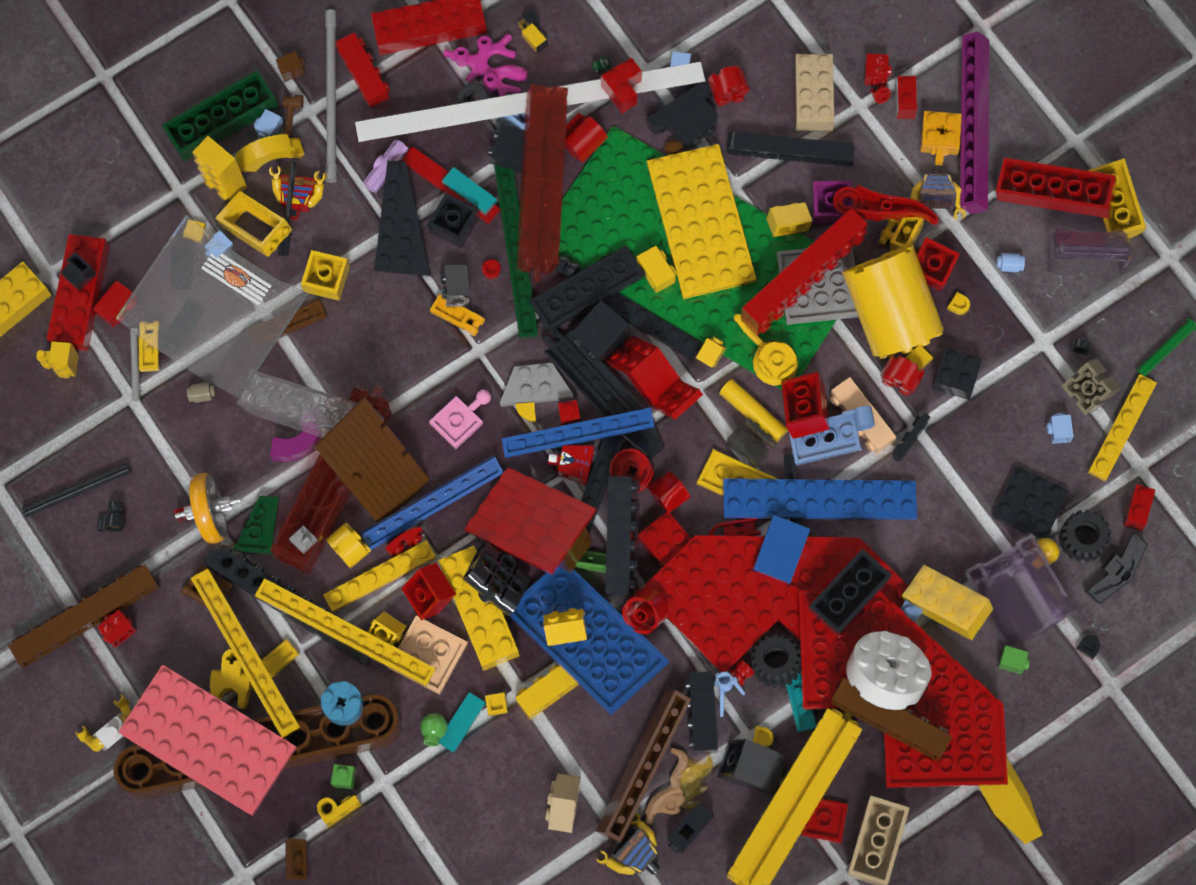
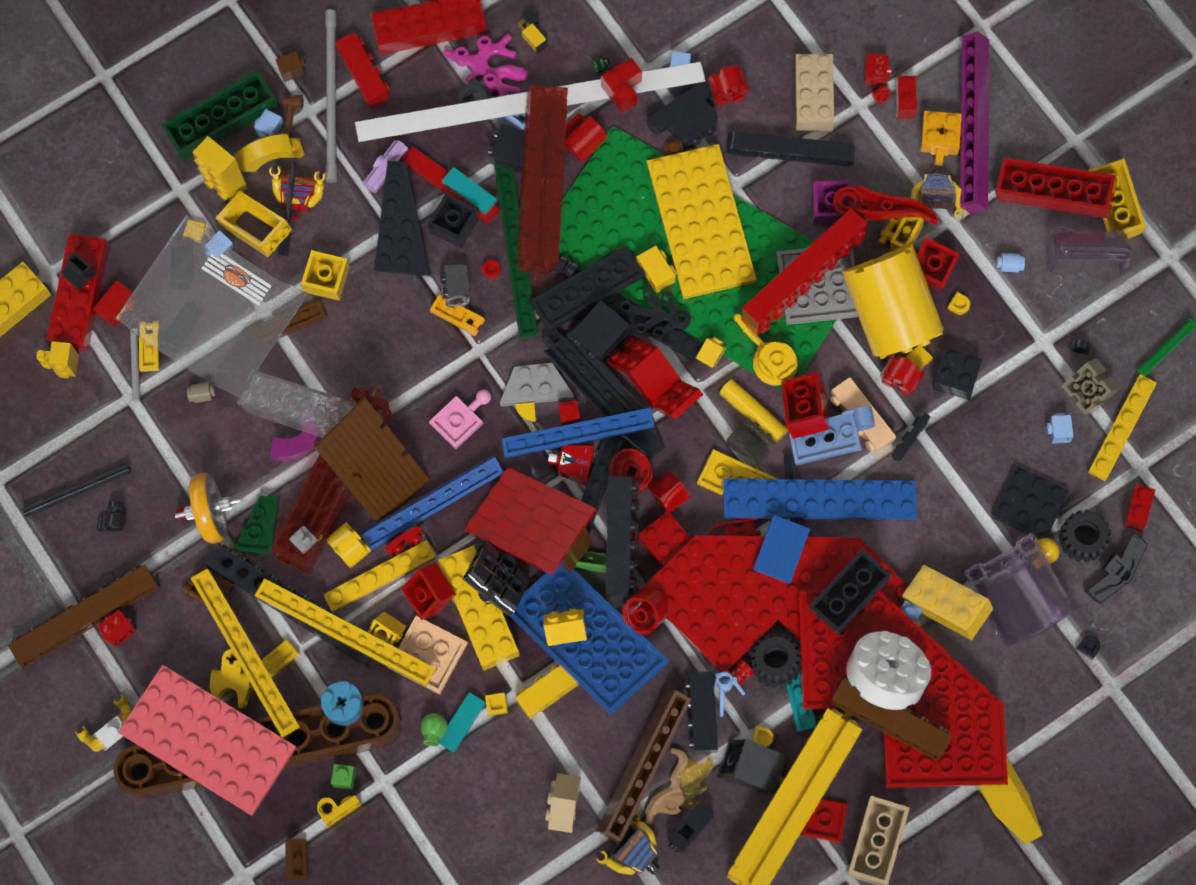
(657, 314): none -> black plant
(789, 219): yellow brick -> none
(1014, 660): bright green brick -> none

